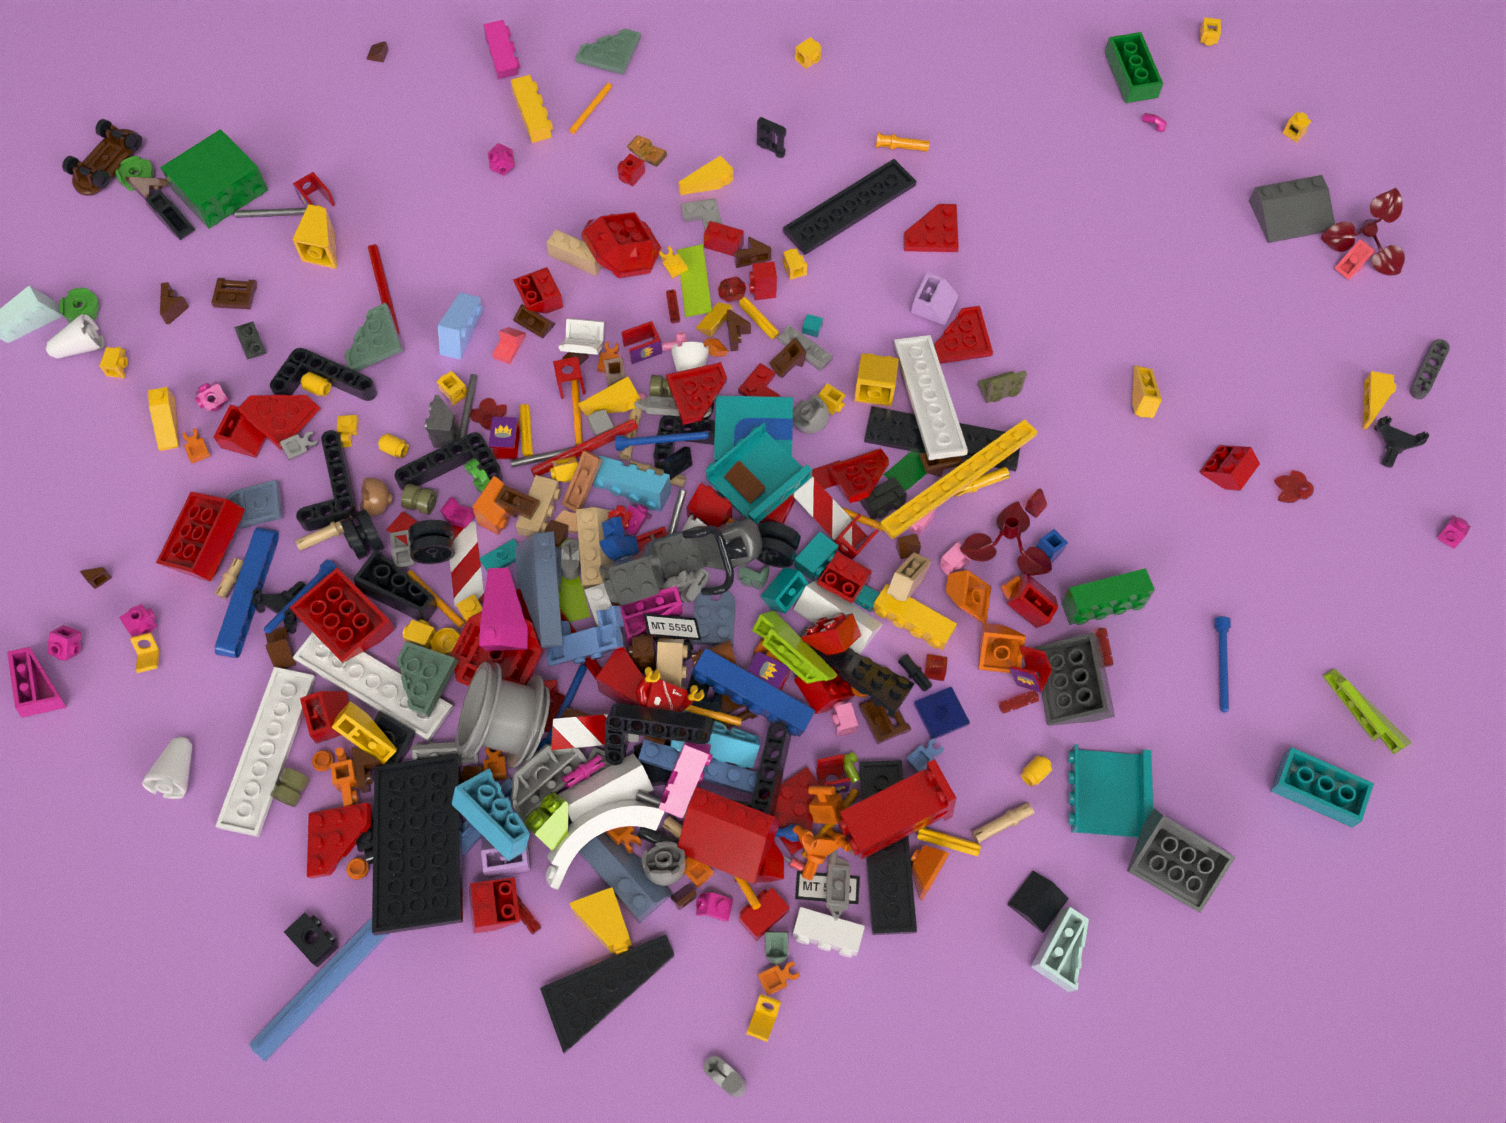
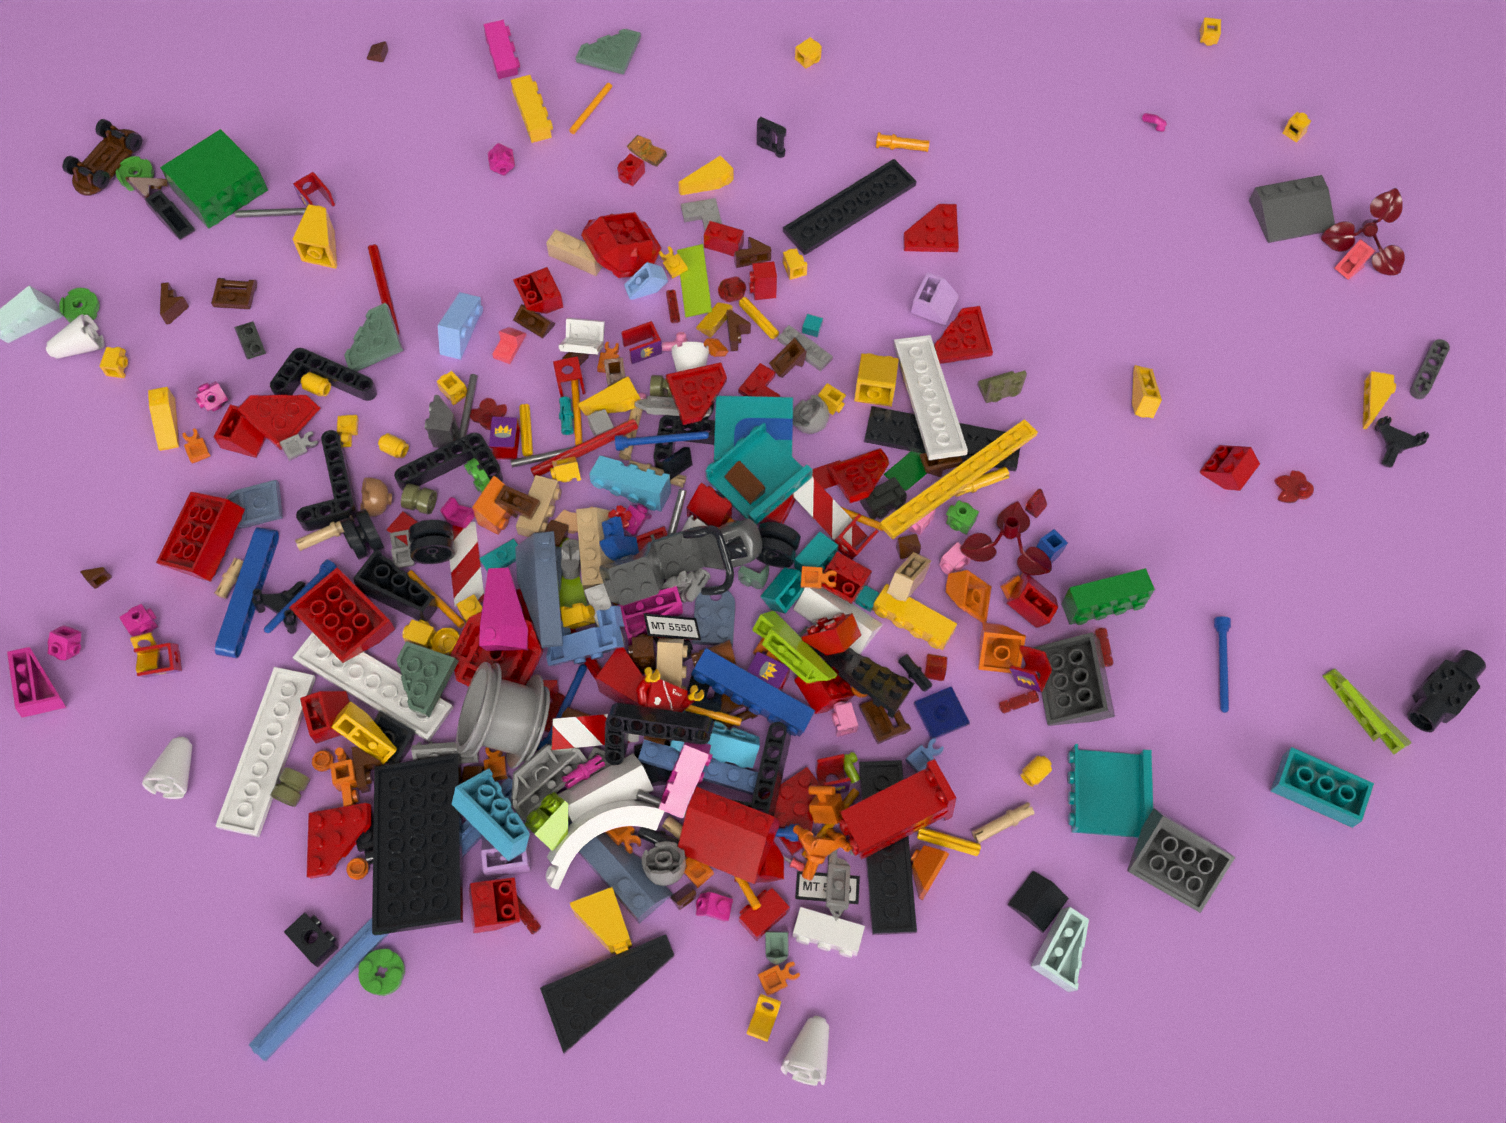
(175, 663): none -> red piece
(280, 648): reddish brown slope -> none
(376, 984): none -> bright green plate
(566, 416): none -> teal pin
(577, 616): none -> yellow brick
(582, 481): nougat plate -> none
(646, 281): none -> light blue slope
(717, 1069): light grey piece -> none
(809, 1053): none -> white cone
(813, 577): none -> orange plate
(961, 517): none -> bright green brick
(1133, 67): green brick -> none
(1446, 691): none -> black brick
(1454, 531): dark pink bracket -> none

